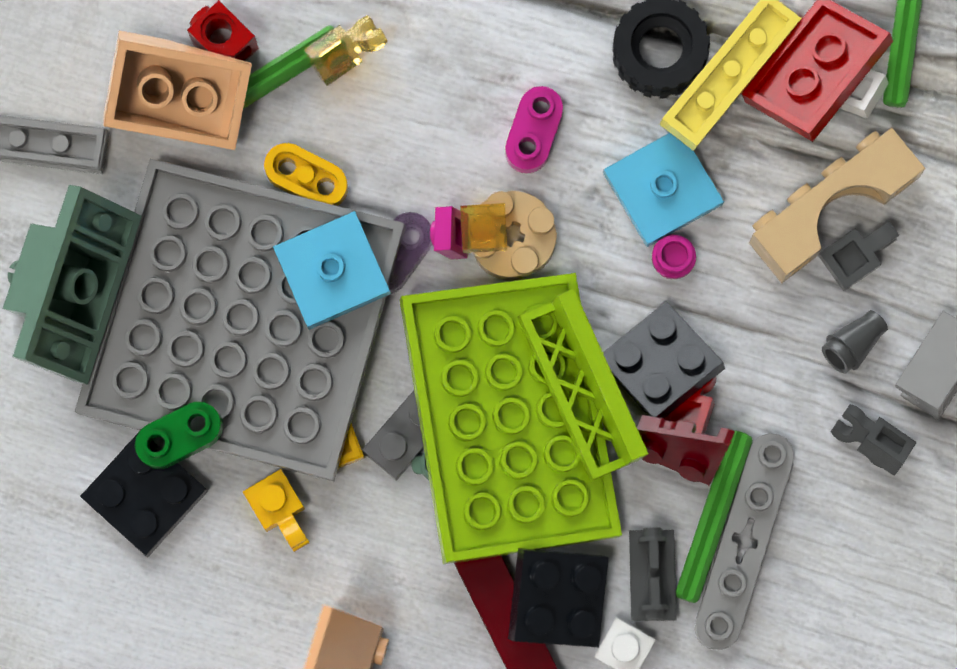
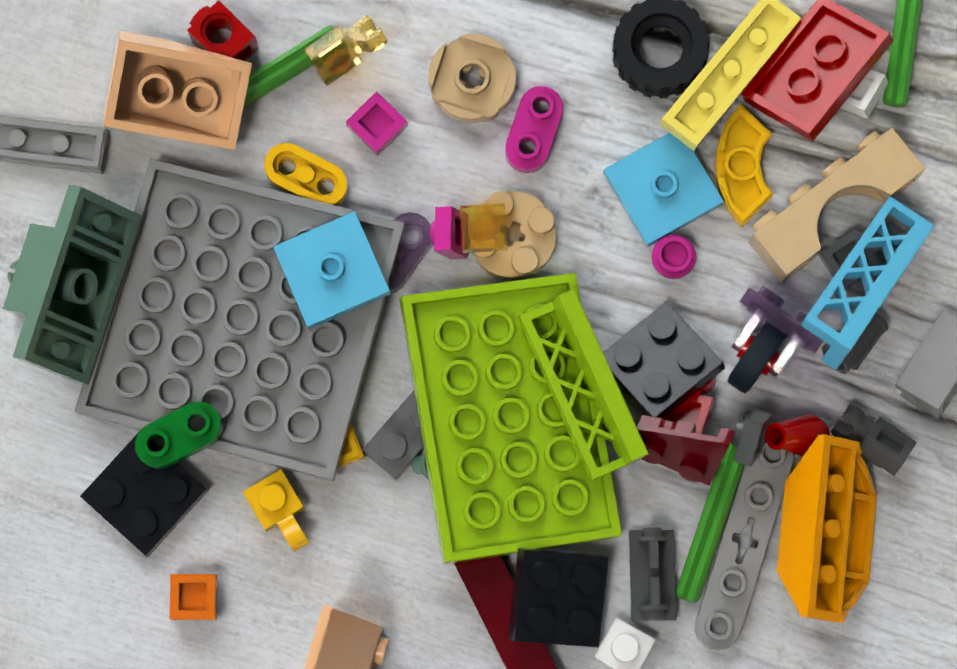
(193, 597): none -> orange plate
(376, 123): none -> dark pink plate
(460, 57): none -> tan plate
(739, 167): none -> yellow tile
(750, 436): none -> dark grey plate
(759, 352): none -> plate
(795, 434): none -> red cone
(827, 529): none -> light orange wedge
(875, 291): none -> medium azure fence

